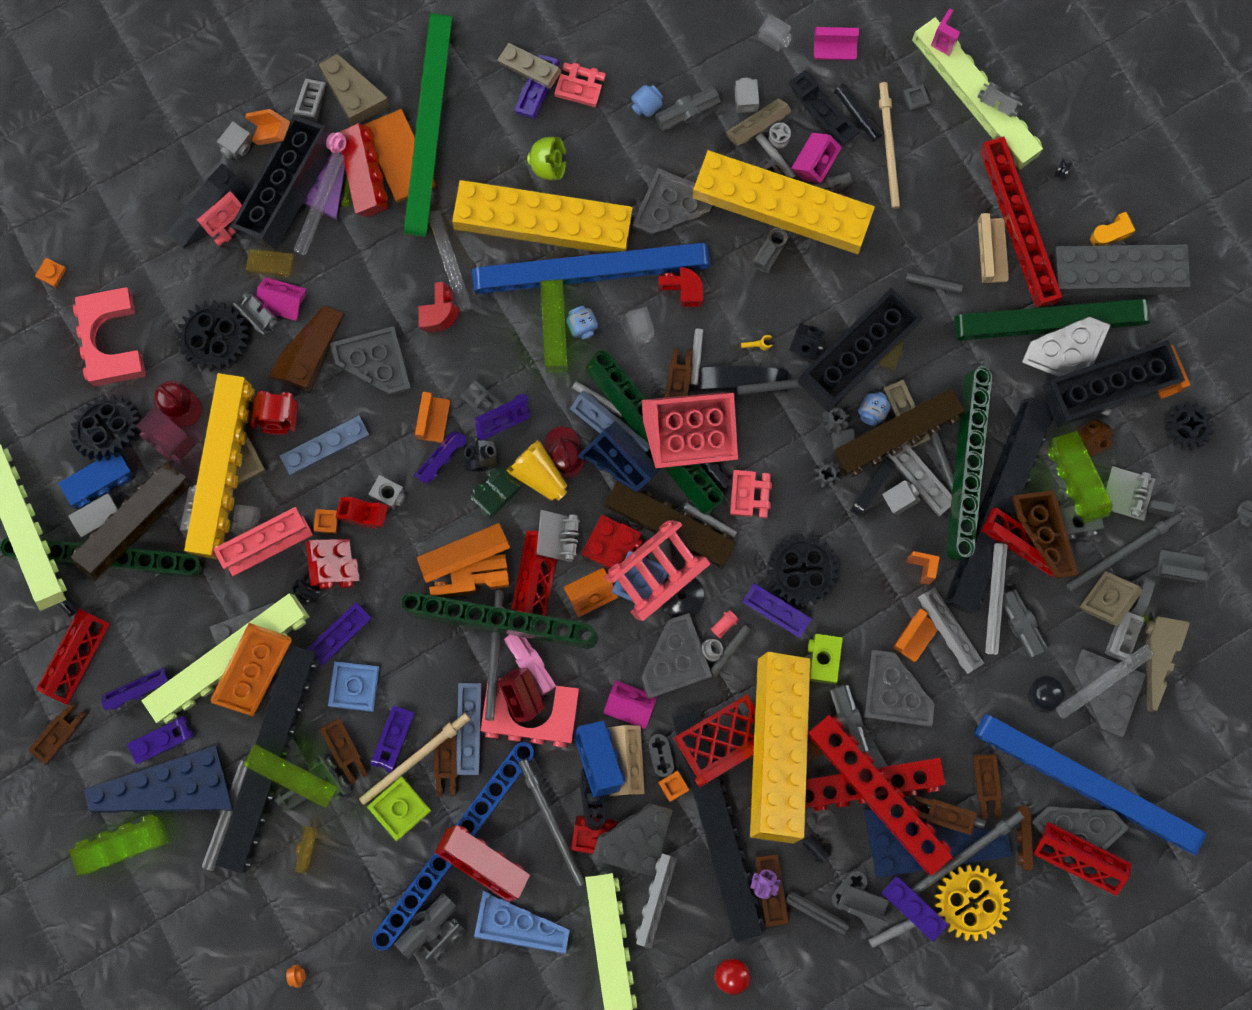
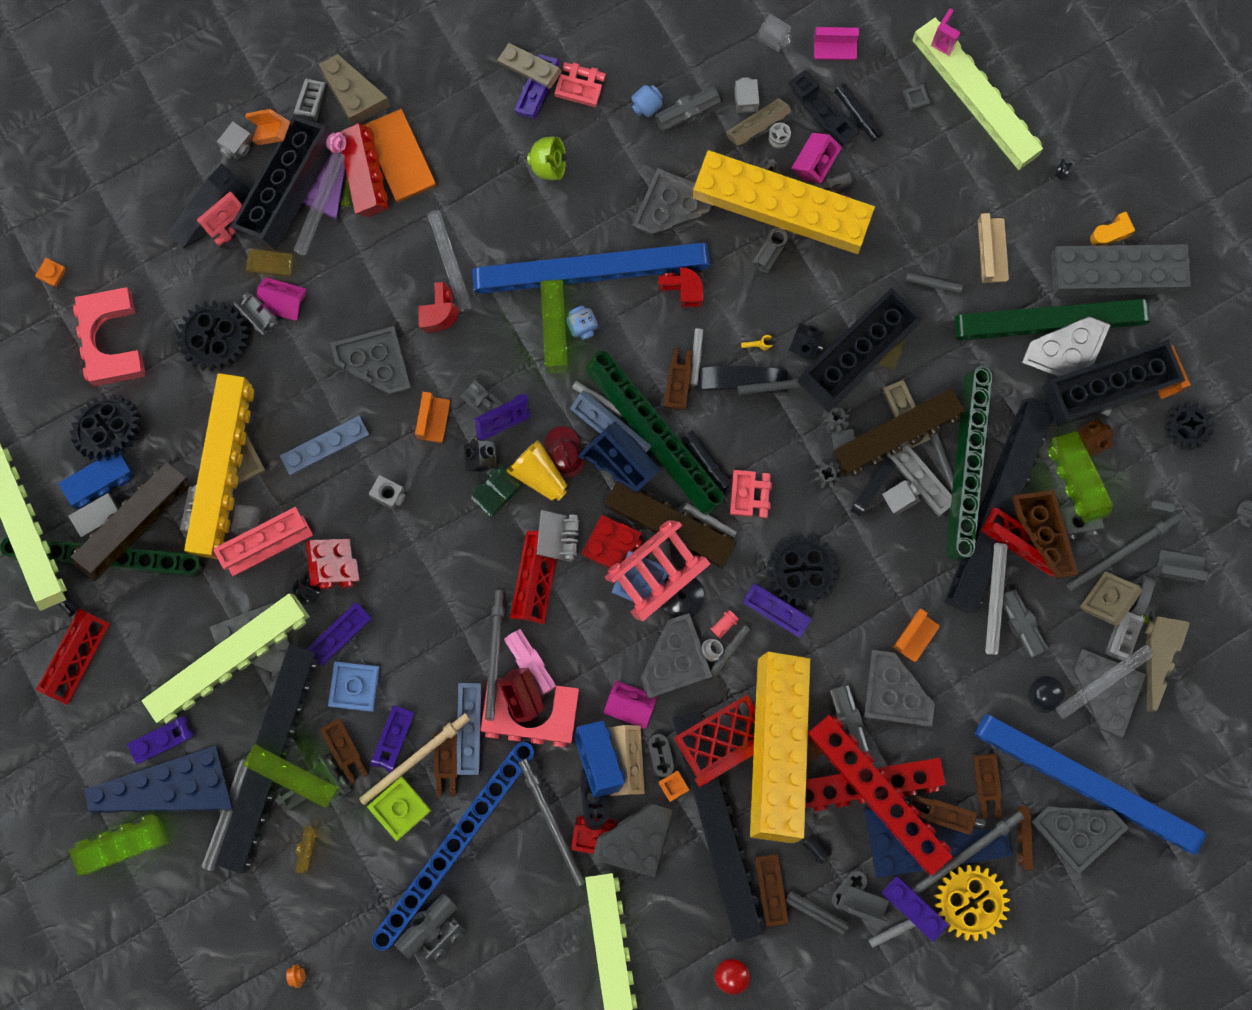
(56, 735): reddish brown hinge -> none
(134, 689): dark purple plate -> none
(169, 438): clear pink brick -> none
(177, 403): dark red piece -> none
(251, 669): orange tile -> none
(274, 413): red brick -> none
(306, 353): reddish brown wedge -> none
(325, 521): orange plate -> none
(361, 512): red brick -> none
(427, 125): green beam -> none
(440, 457): dark purple plate -> none
(462, 552): orange tile -> none
(482, 863): brick -> none
(489, 572): orange plate -> none
(507, 626): dark green beam -> none
(515, 926): medium blue wing -> none
(542, 217): yellow brick -> none
(590, 592): orange panel -> none
(640, 325): clear brick -> none
(653, 909): light grey plate -> none
(691, 429): coral slope -> none
(765, 884): medium lavender gear -> none
(773, 153): light grey piece -> none
(832, 648): lime brick -> none
(874, 408): medium blue head -> none
(885, 105): tan bar -> none
(929, 564): orange panel -> none
(950, 630): light grey plate -> none
(993, 94): dark grey hinge -> none
(1020, 223): red brick -> none
(1086, 855): red fence -> none
(1129, 492): light grey hinge -> none

